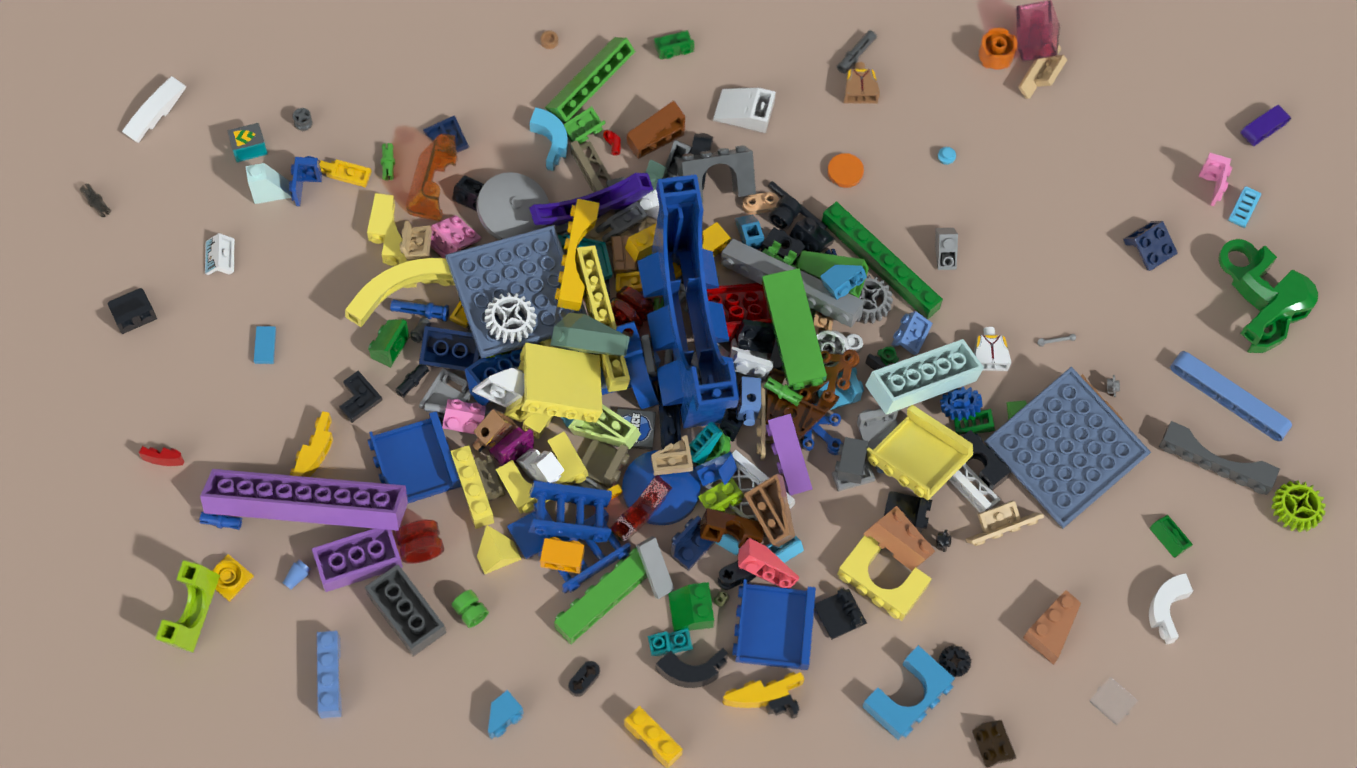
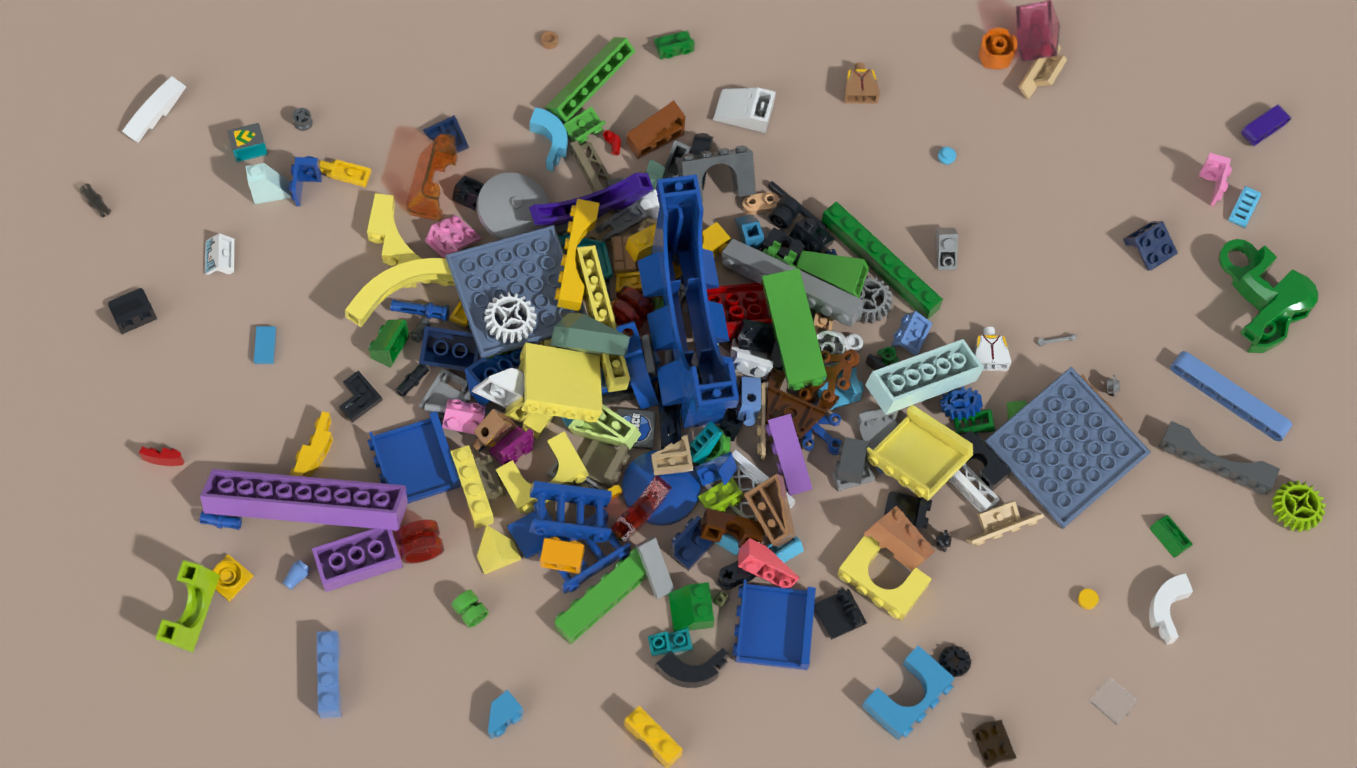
(387, 161): bright green pin -> none
(405, 610): dark grey brick -> none
(415, 241): tan bracket -> none
(540, 466): white arch -> none
(587, 682): black beam -> none
(618, 396): none -> clear smoke pin
(756, 695): yellow slope -> none
(780, 705): black bracket -> none
(783, 391): bright green pin -> none
(842, 279): dark azure slope -> none
(845, 170): orange tile -> none
(856, 52): dark grey pin -> none
(1052, 628): nougat wedge -> none
(1088, 599): none -> yellow tile

